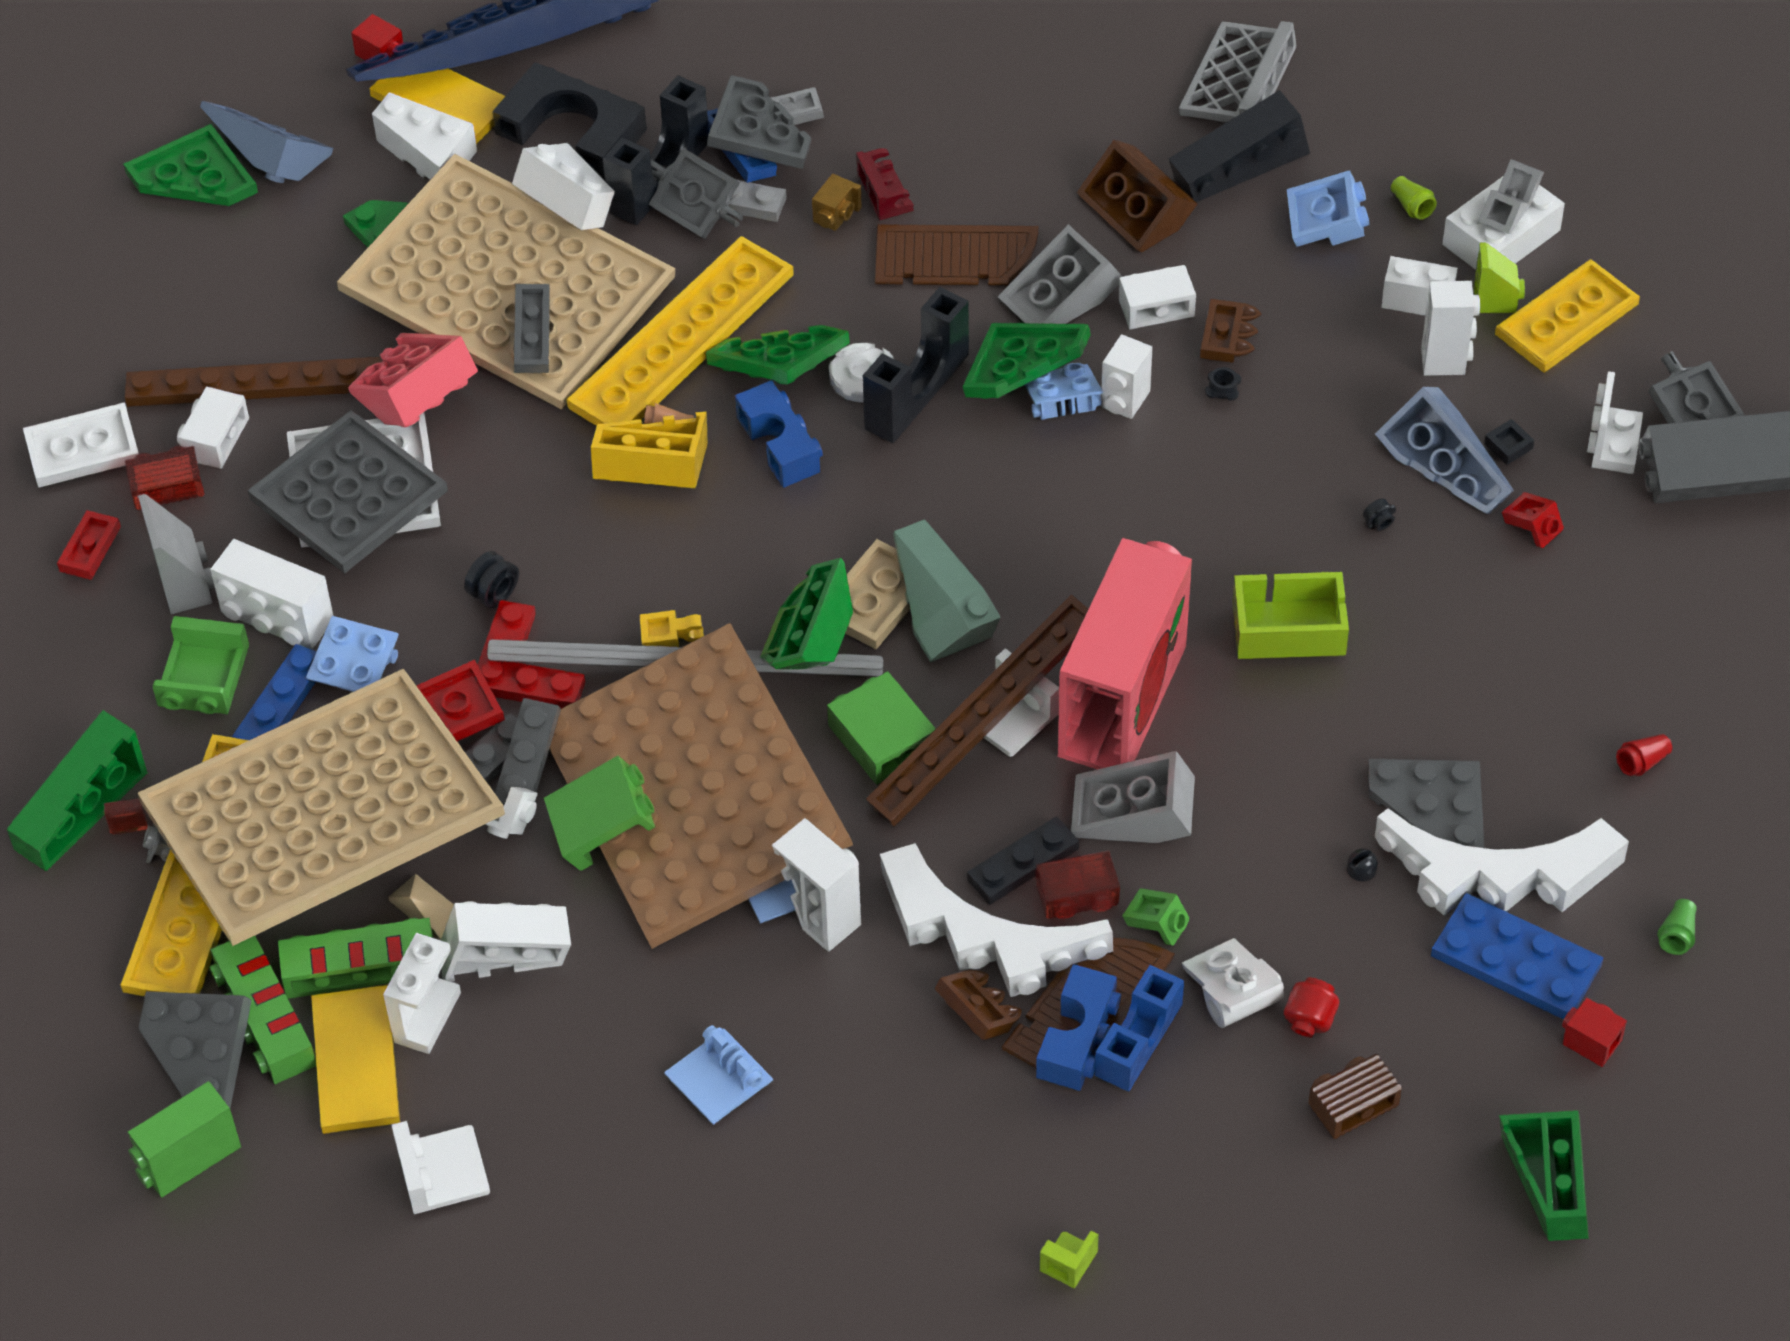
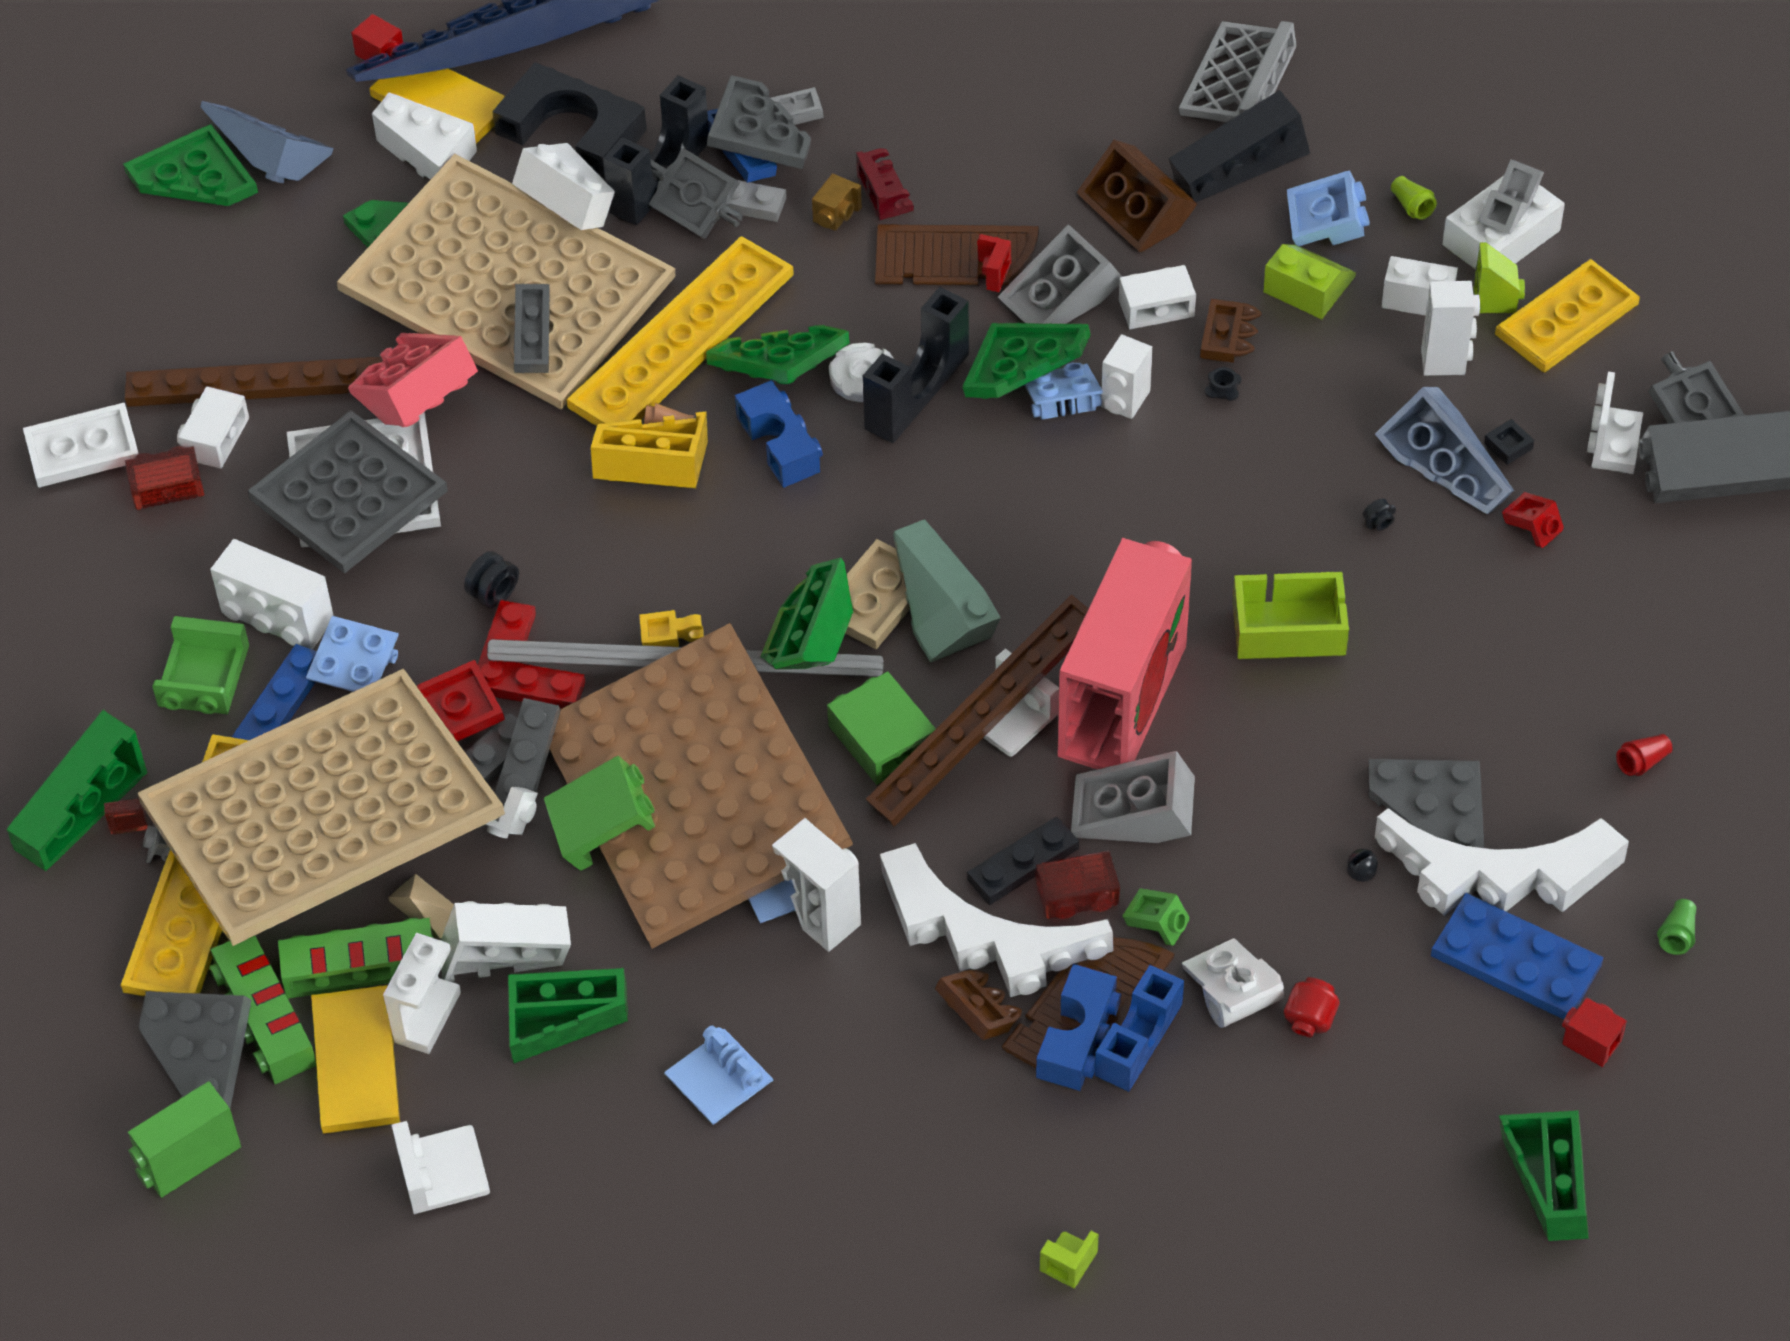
(89, 545): red plate -> none
(177, 558): light grey slope -> none
(562, 1008): none -> green wedge
(996, 260): none -> red bracket
(1305, 279): none -> lime slope
(1354, 1095): reddish brown brick -> none

